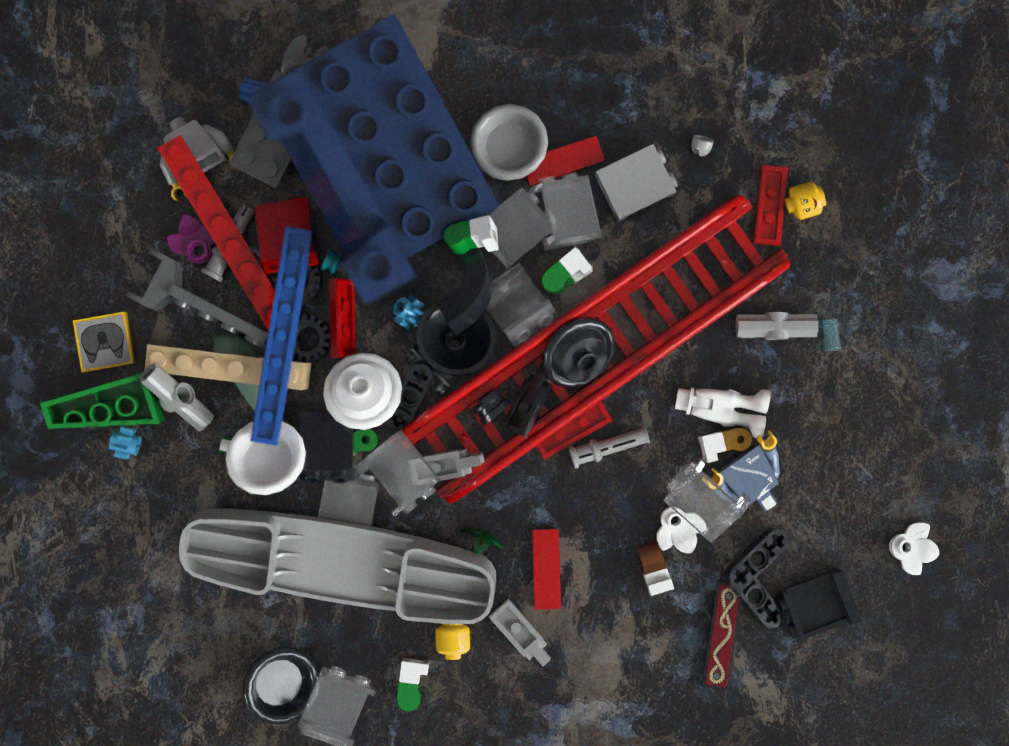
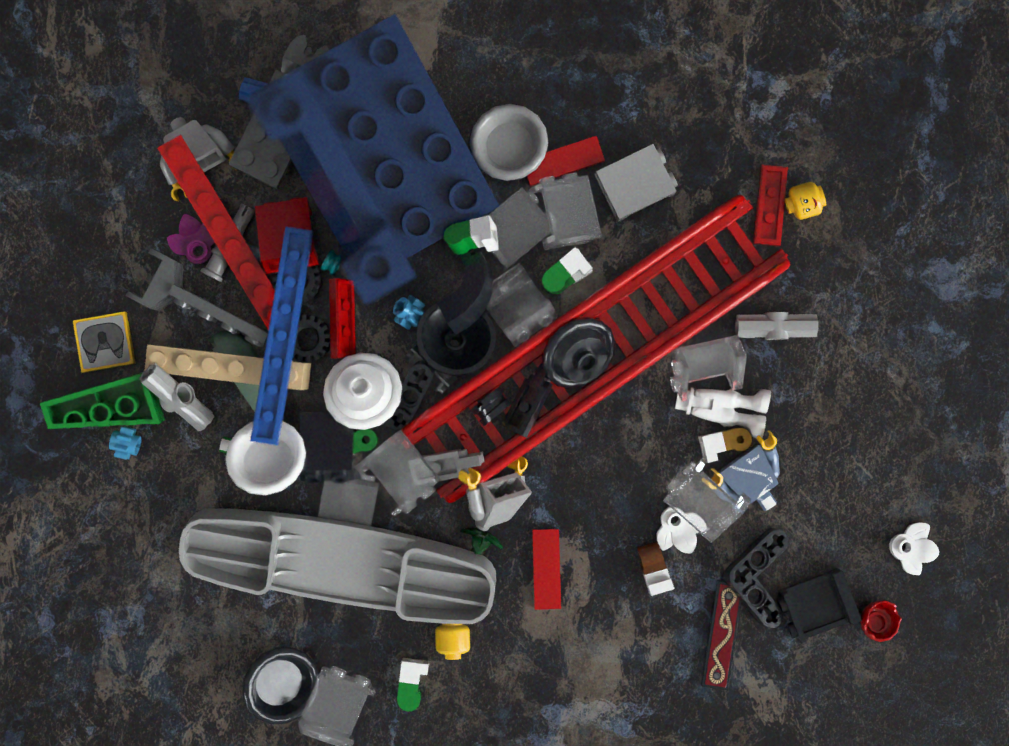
(497, 498): none -> light grey torso
(520, 632): light grey hinge -> none
(575, 430): red tile -> none
(596, 449): light grey pin -> none
(701, 145): light grey hinge -> none
(707, 361): none -> clear panel
(831, 334): clear light blue pin -> none
(880, 620): none -> red hair

